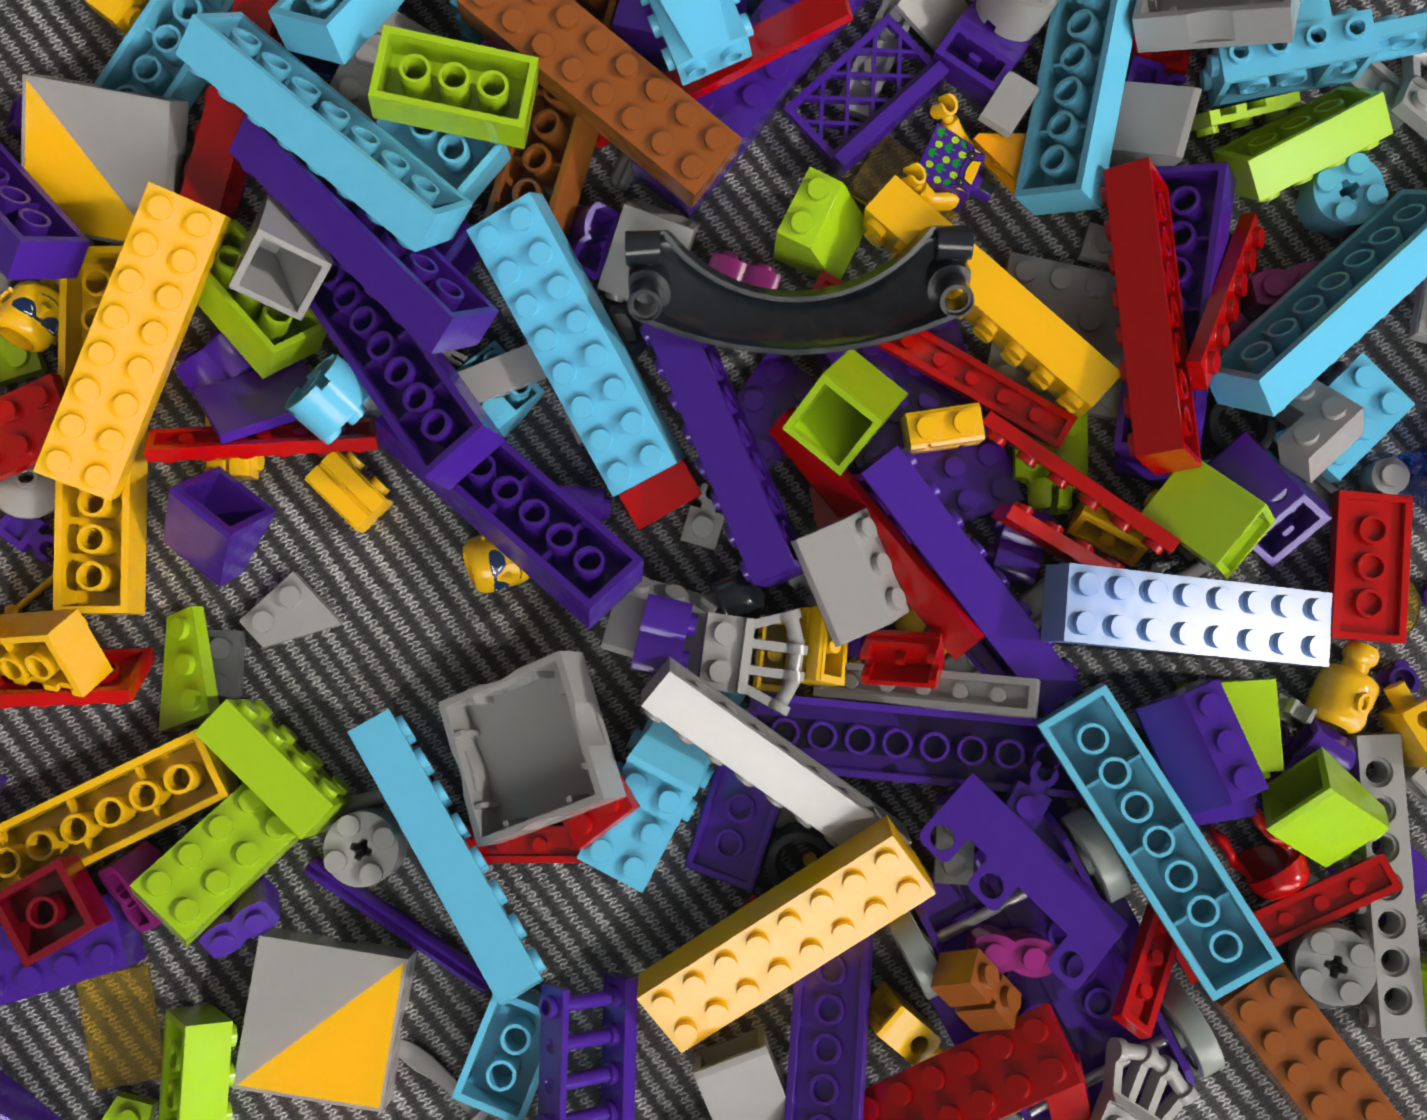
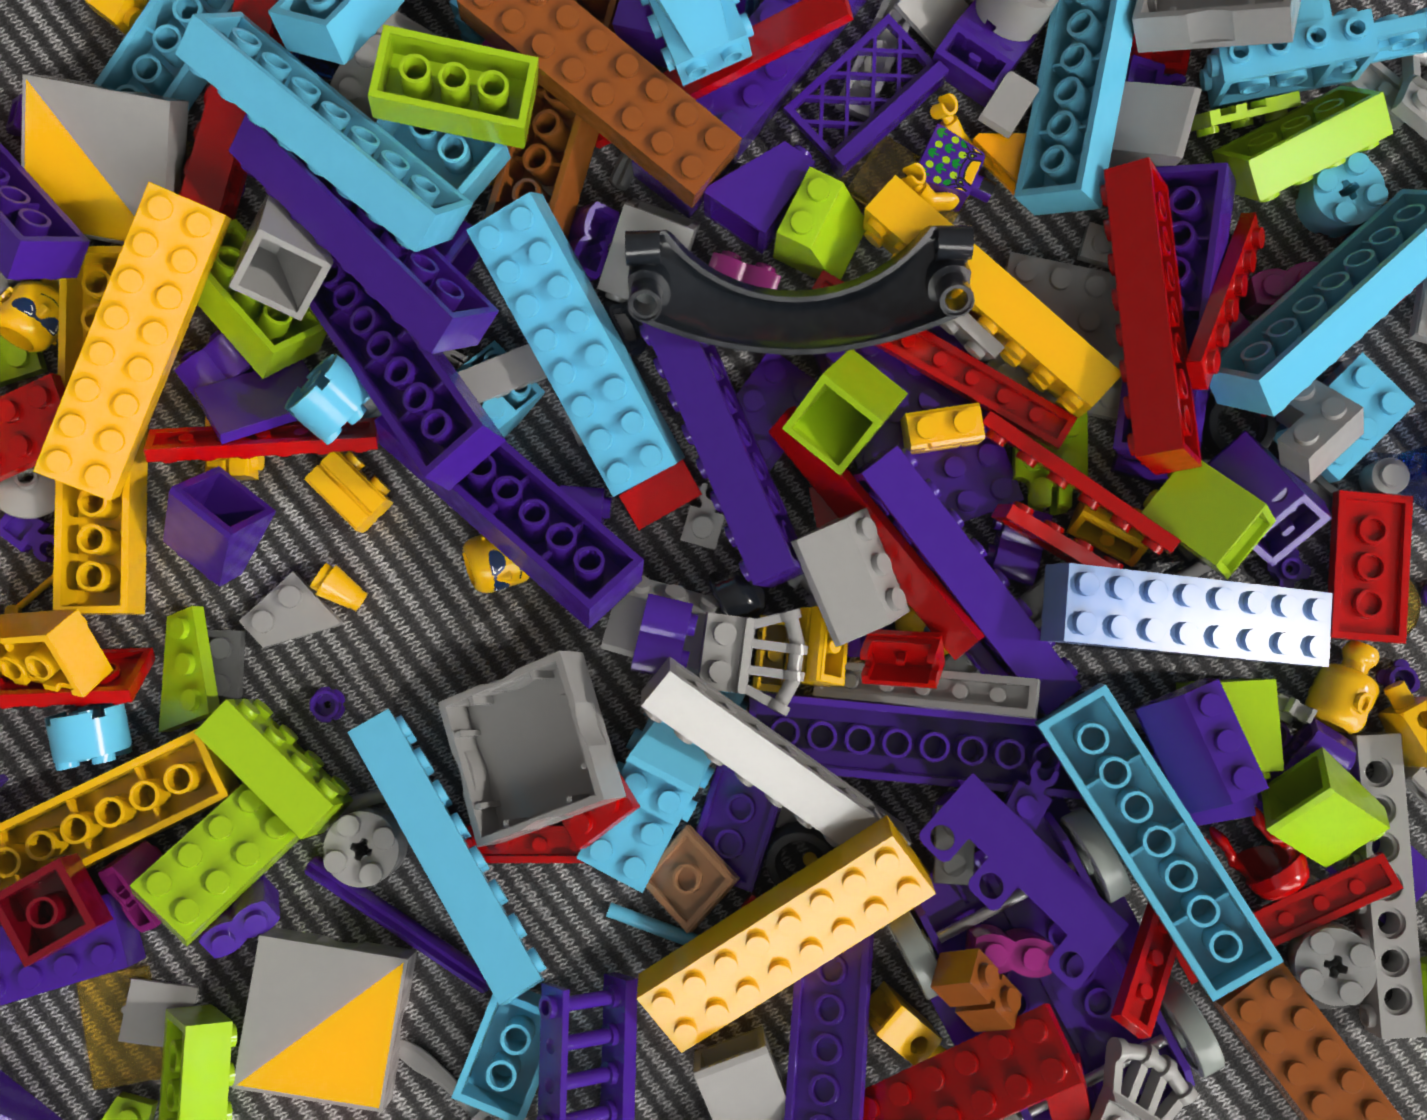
(88, 734): none -> medium azure brick
(146, 1009): none -> light grey piece
(318, 708): none -> dark purple plate
(338, 587): none -> yellow cone
(649, 924): none -> medium azure bar
(690, 879): none -> medium nougat tile
(758, 194): none -> dark purple slope
(973, 337): none -> light grey wing
(1298, 571): none -> dark purple plate

